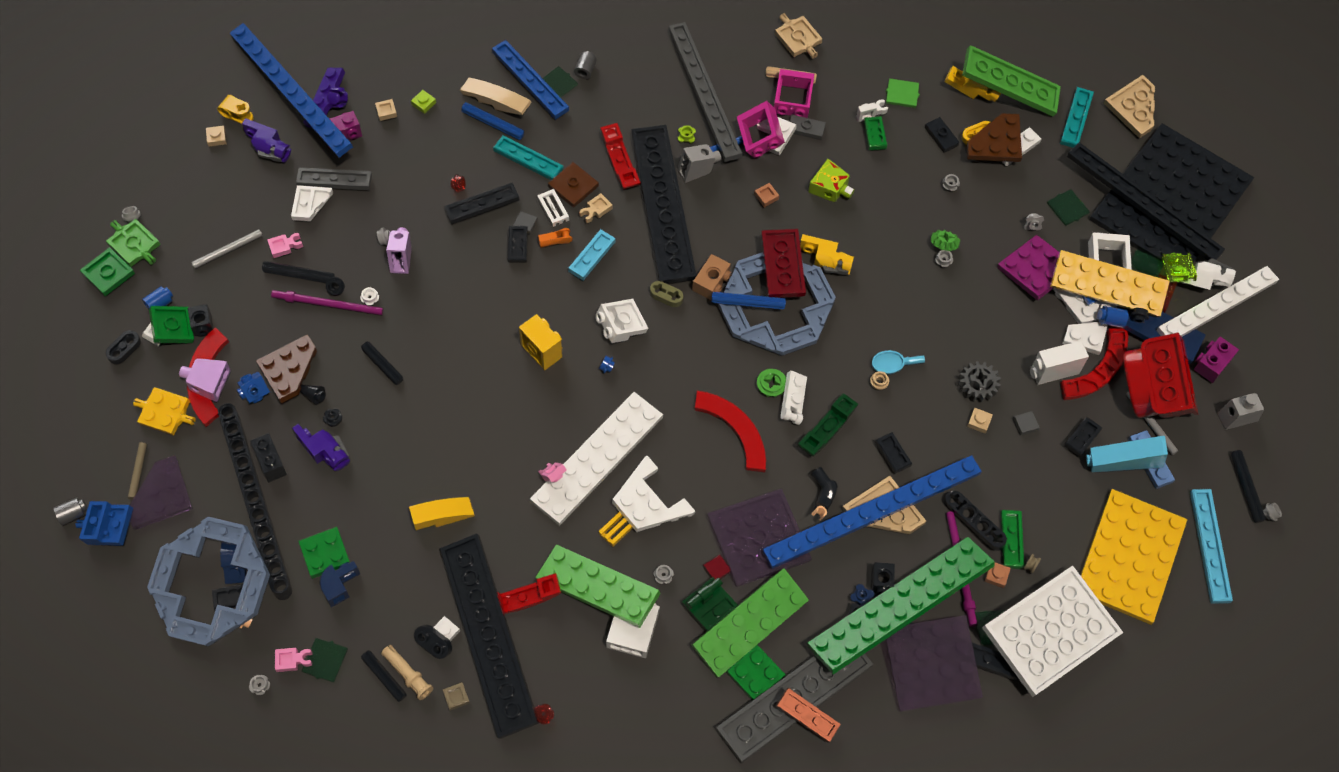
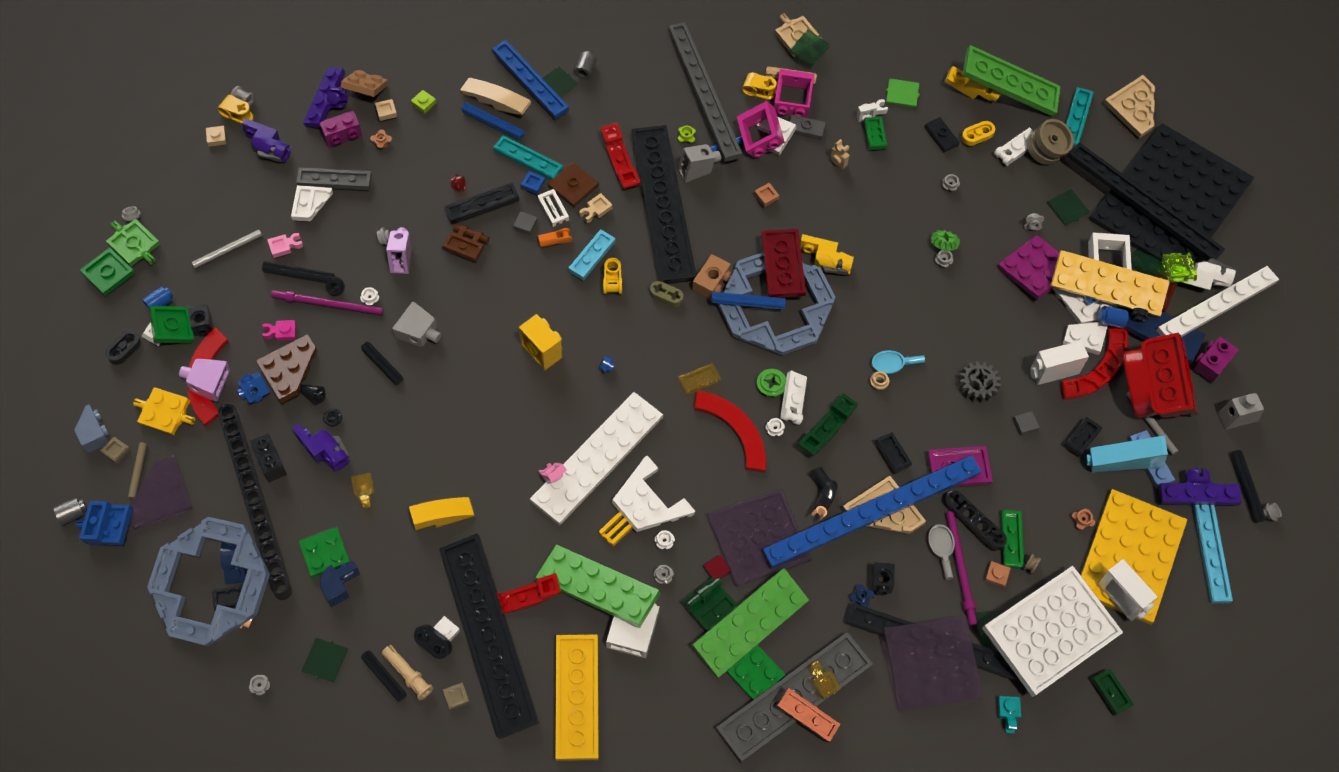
(89, 430): none -> sand blue slope
(115, 450): none -> dark tan tile
(242, 95): none -> light grey bush
(282, 331): none -> dark pink plate
(289, 659): bright pink plate -> none
(291, 90): blue plate -> none
(362, 487): none -> clear yellow plate
(364, 83): none -> medium nougat plate
(381, 143): none -> nougat plate
(416, 326): none -> light grey torso
(465, 247): none -> reddish brown plate
(517, 243): black plate -> none
(533, 182): none -> blue plate
(549, 713): clear red plate -> none
(576, 697): none -> yellow plate
(612, 279): none -> yellow piece
(621, 320): white plate -> none
(664, 535): none -> white plate
(699, 379): none -> clear yellow plate
(758, 85): none -> yellow piece
(775, 422): none -> white plate
(809, 47): none -> clear green piece
(825, 683): none -> clear yellow plate
(831, 182): lime torso -> none
(839, 154): none -> tan plate
(900, 605): green plate -> none
(942, 545): none -> light grey piece
(944, 457): none -> magenta plate
(979, 420): tan plate -> none
(997, 140): reddish brown plate -> none
(1010, 710): none -> teal plate
(1050, 141): none -> dark tan wheel
(1085, 513): none -> nougat plate
(1112, 692): none -> dark green plate
(1128, 591): none -> white window
(1199, 491): none -> dark purple plate

